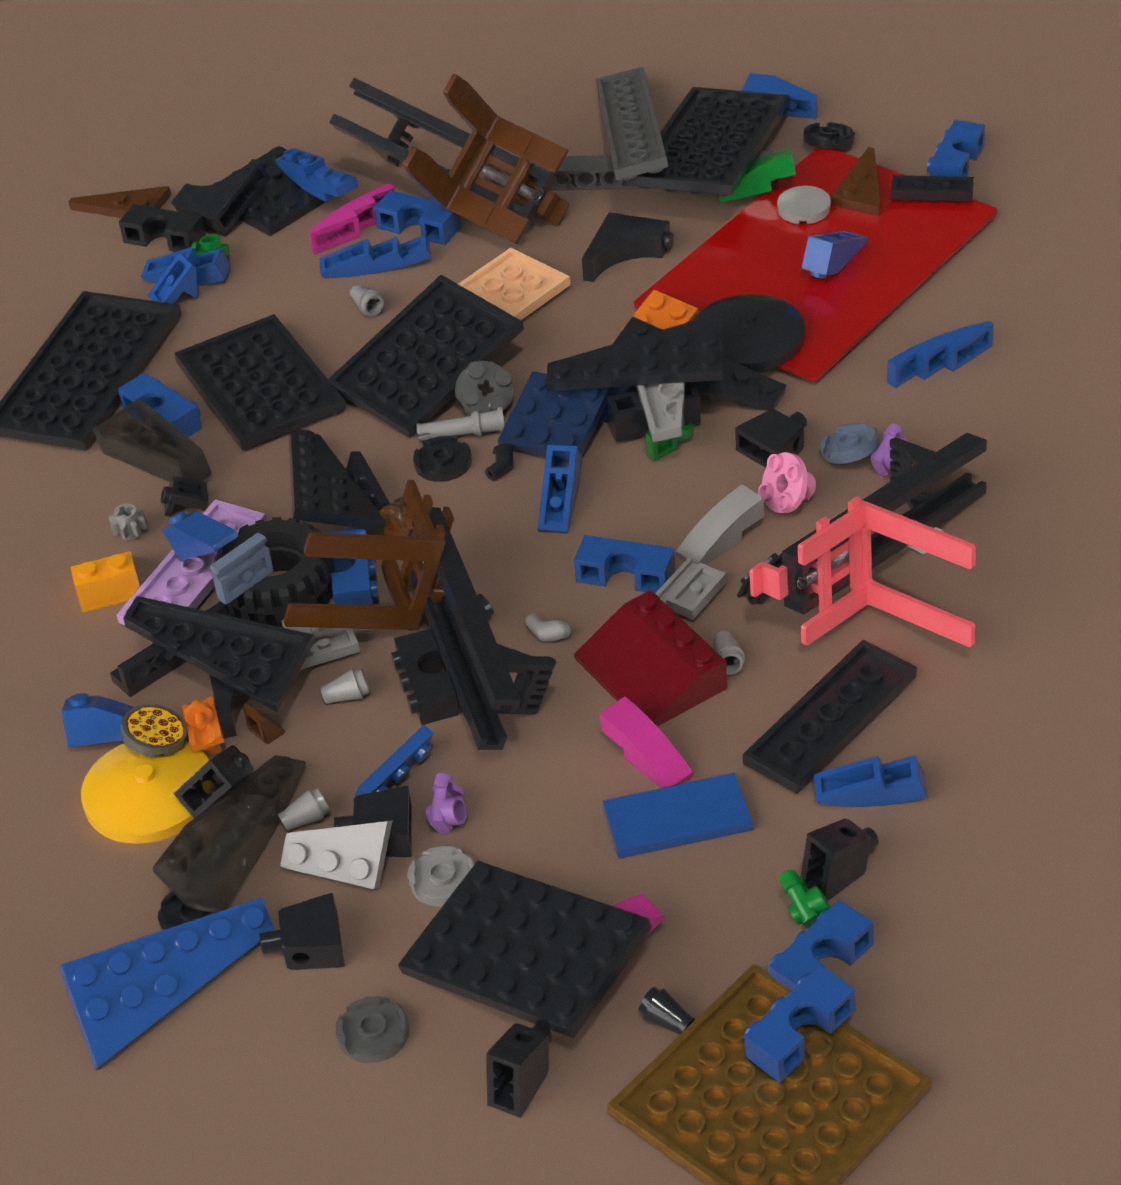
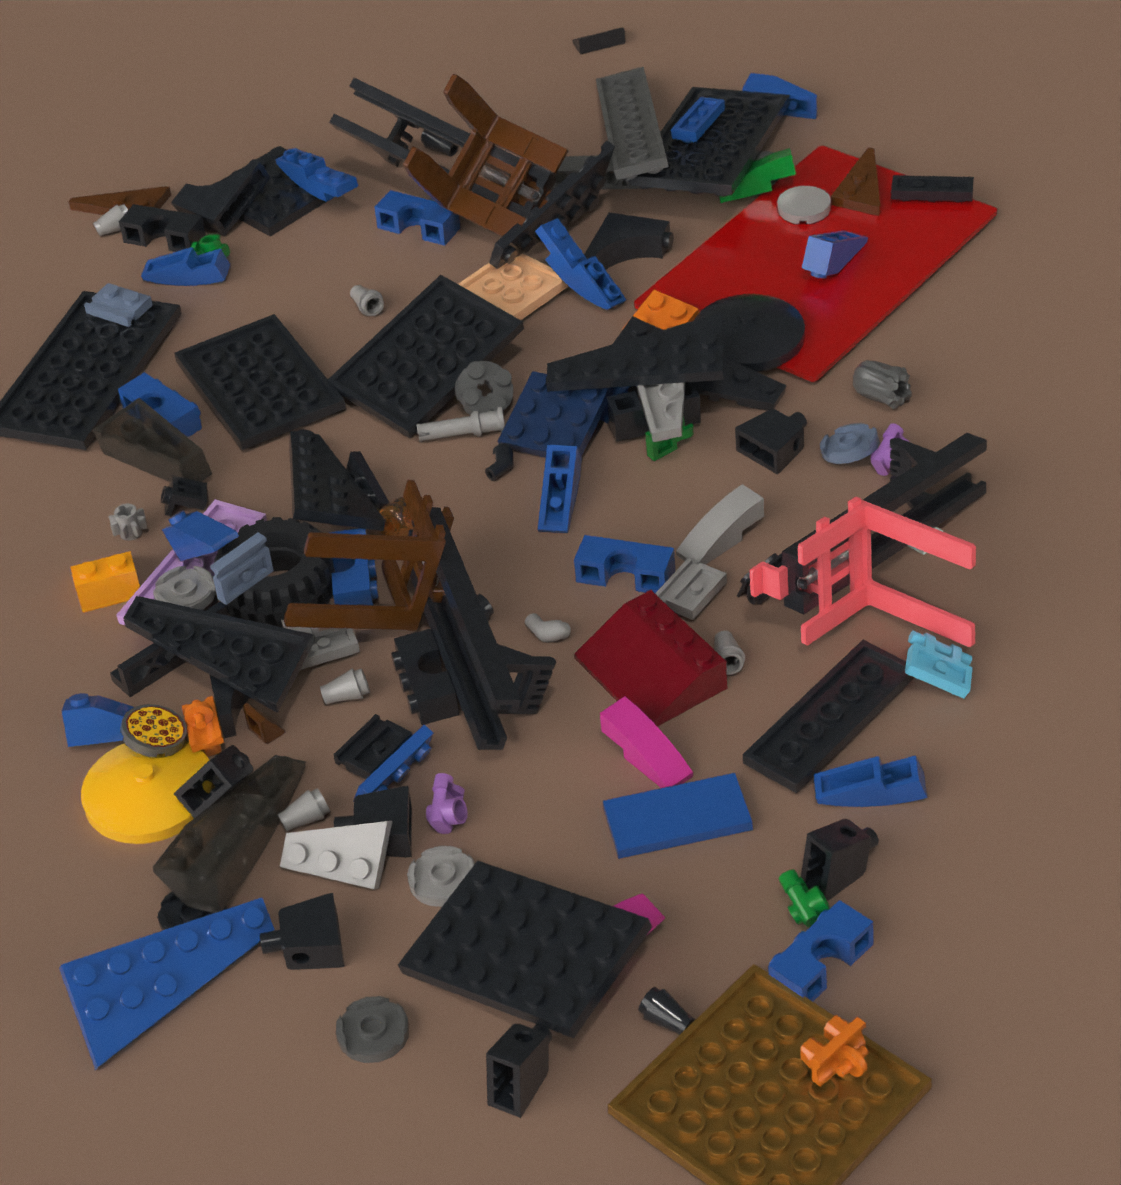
(110, 221): none -> light grey cone
(118, 304): none -> sand blue plate
(177, 278): blue slope -> none
(186, 587): none -> light grey tile
(347, 221): dark pink slope -> none
(368, 259): blue slope -> none
(371, 746): none -> black plate
(438, 144): none -> black cone
(442, 459): black tile -> none
(566, 202): none -> black wing
(581, 274): none -> blue slope
(600, 40): none -> black slope
(697, 119): none -> blue plate
(786, 483): bright pink plate -> none
(816, 1000): blue arch -> none
(830, 136): black tile -> none
(841, 1055): none -> orange hips
(882, 383): none -> dark grey piece
(939, 664): none -> medium azure plate
(945, 350): blue slope -> none
(959, 144): blue arch -> none

